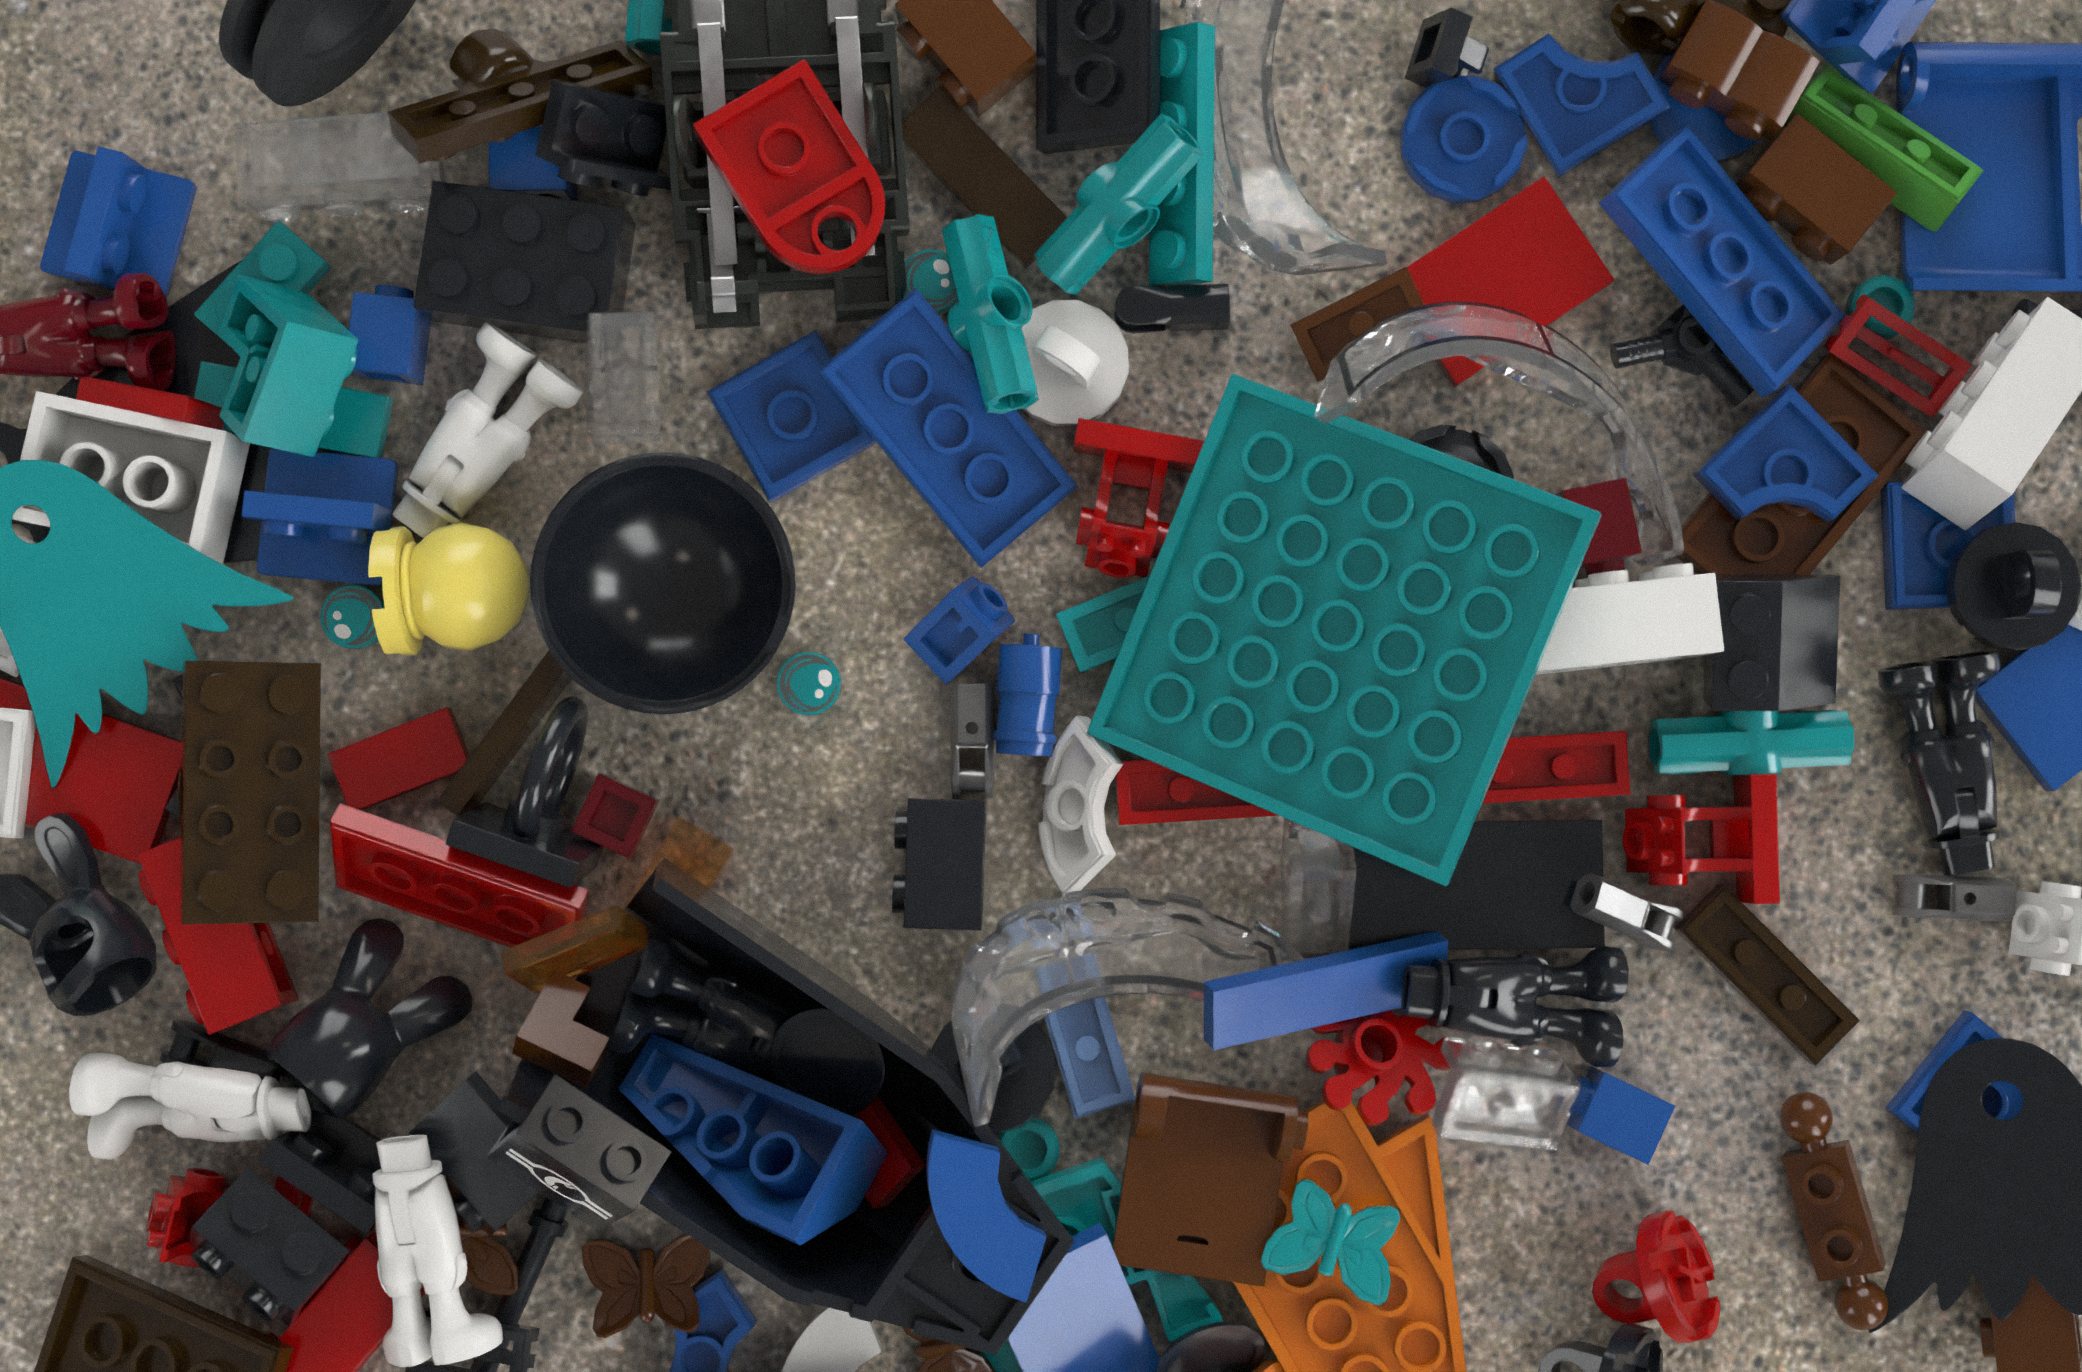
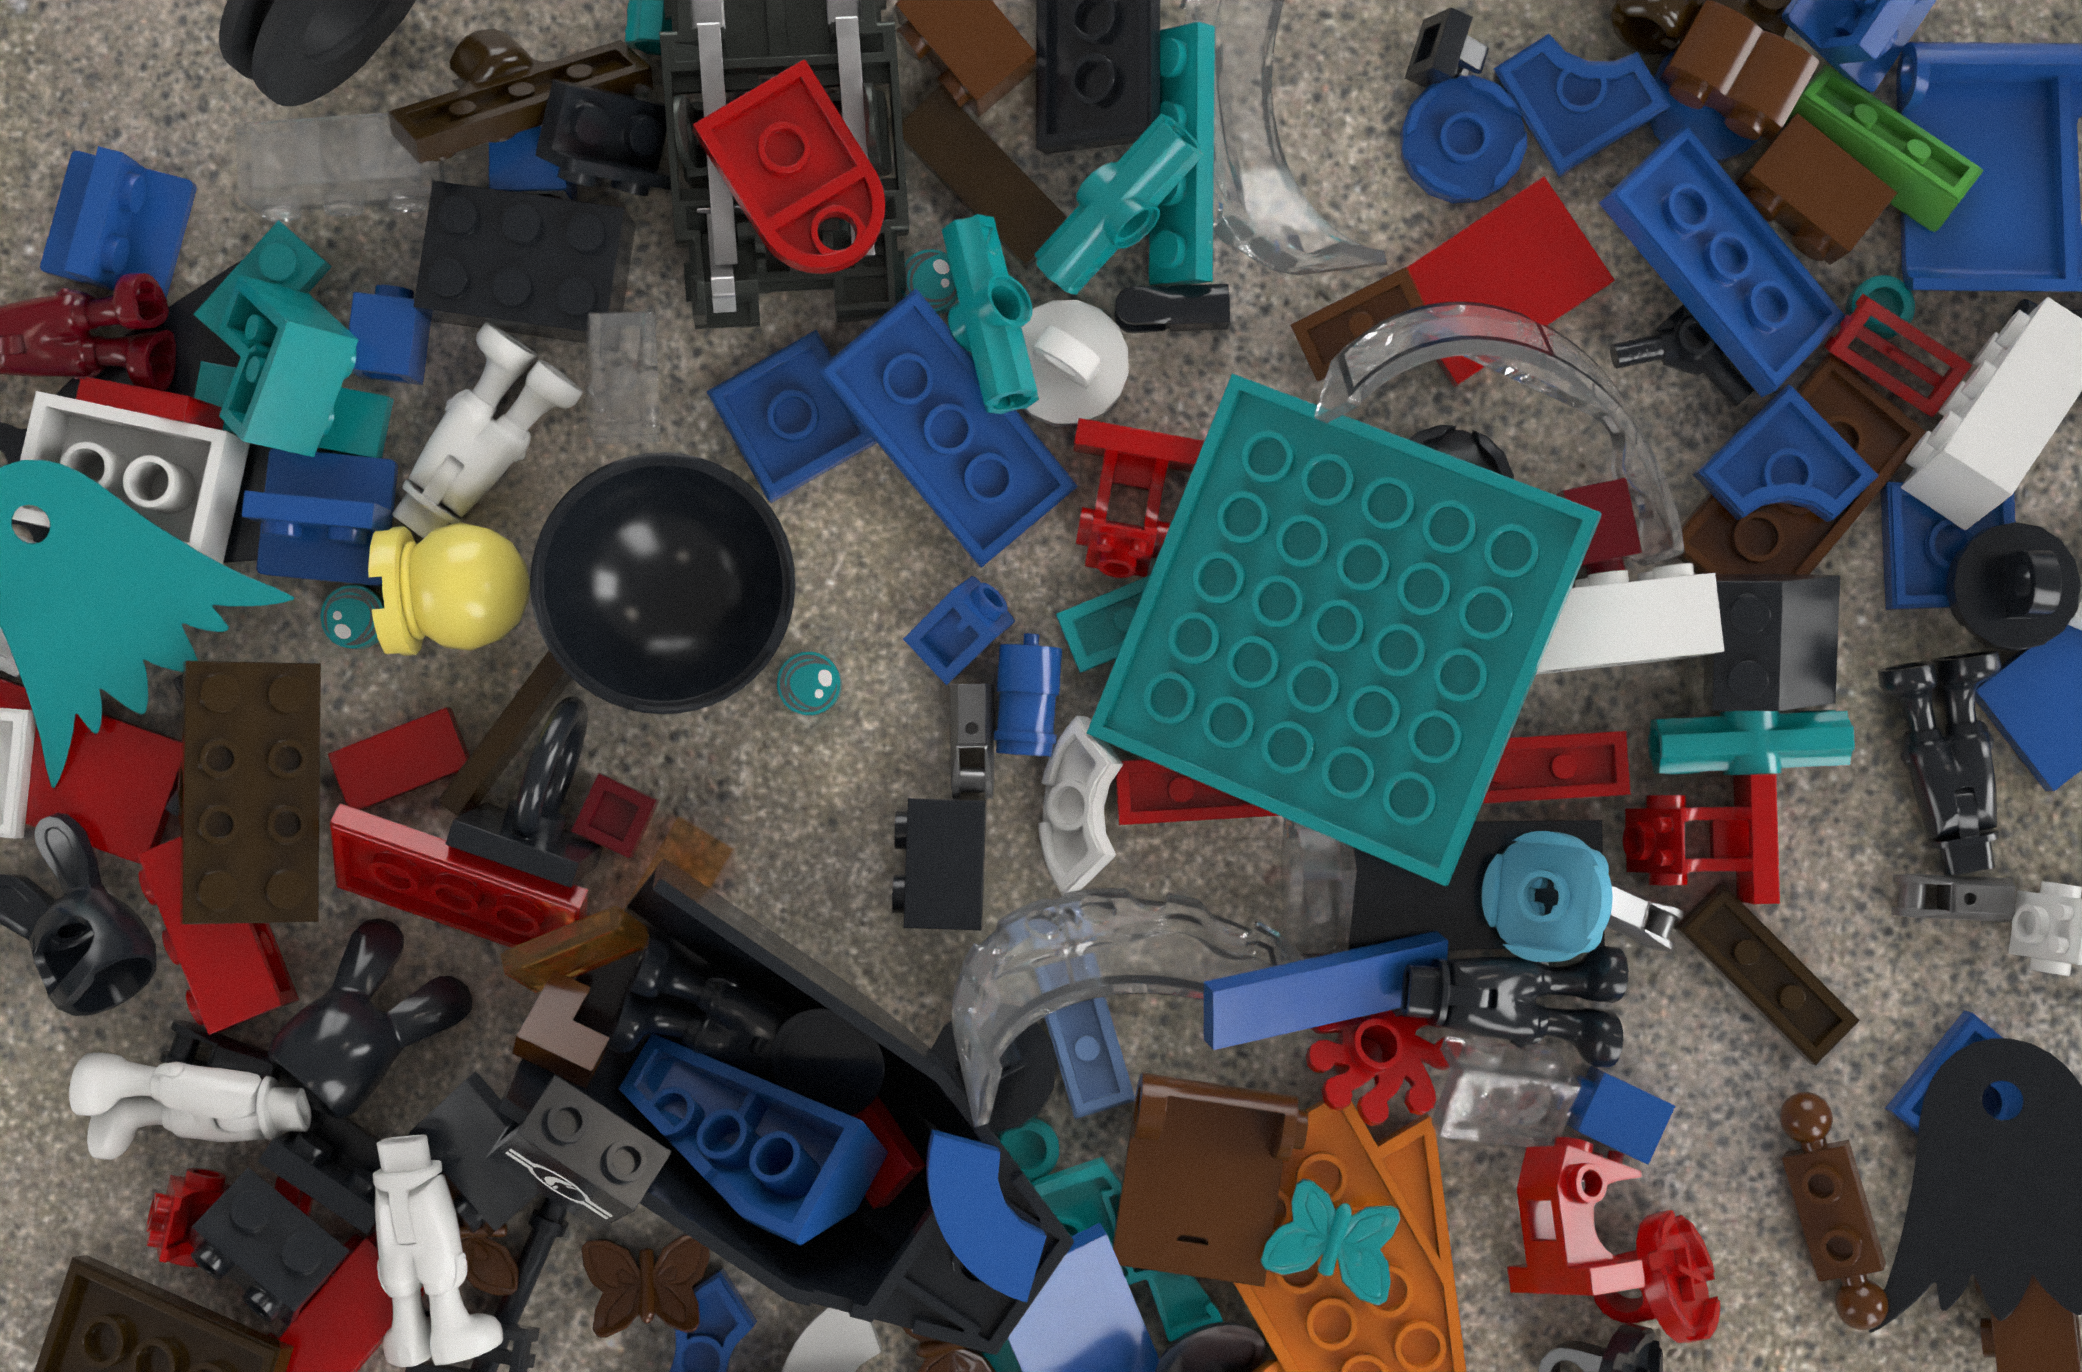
(1559, 1222): none -> red tile
(1582, 905): none -> medium azure plate

